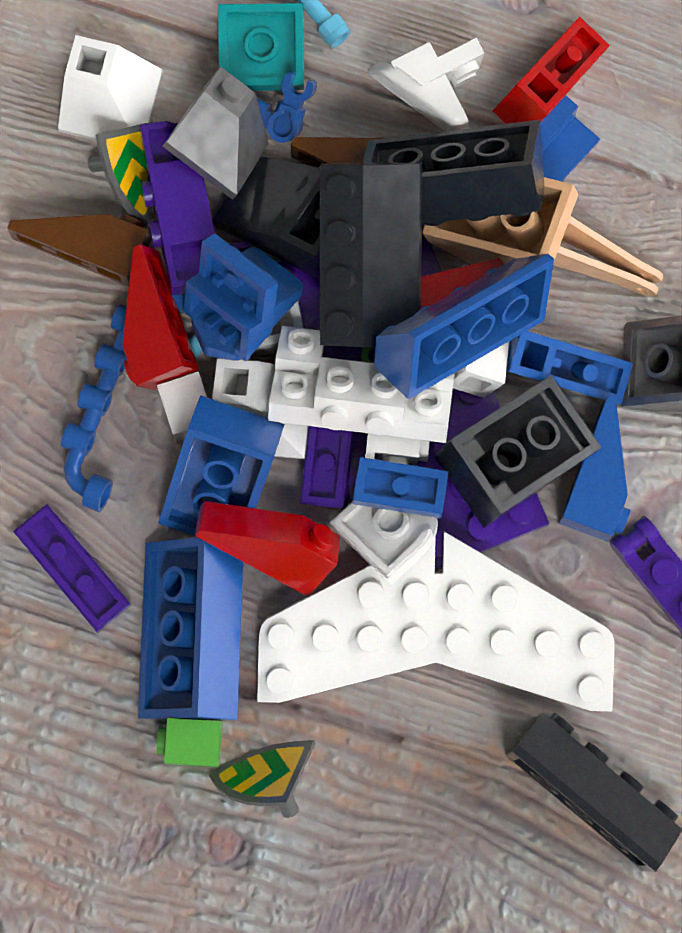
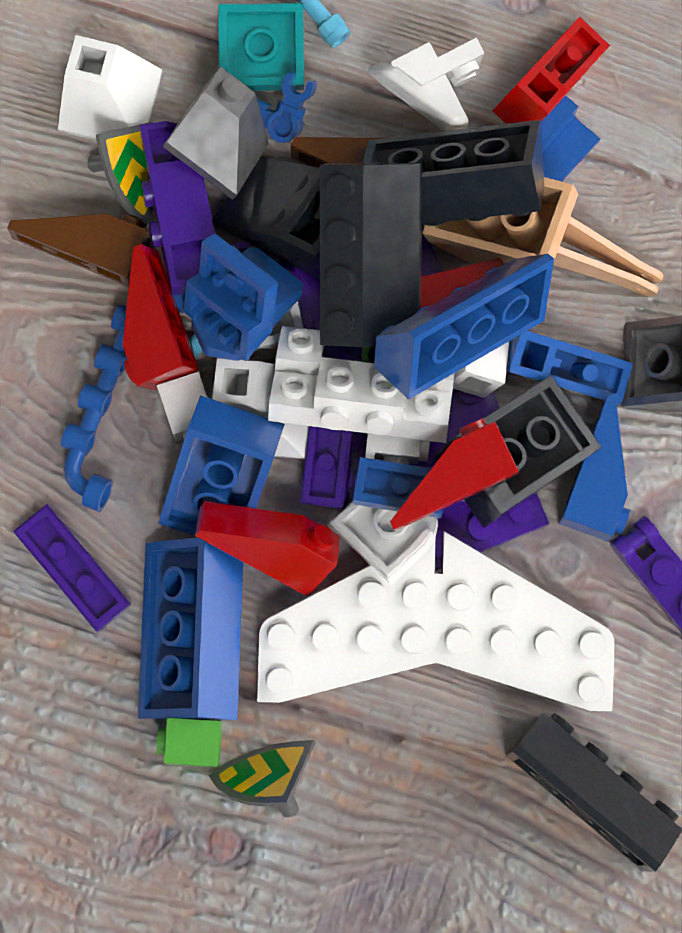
(463, 470): none -> red slope

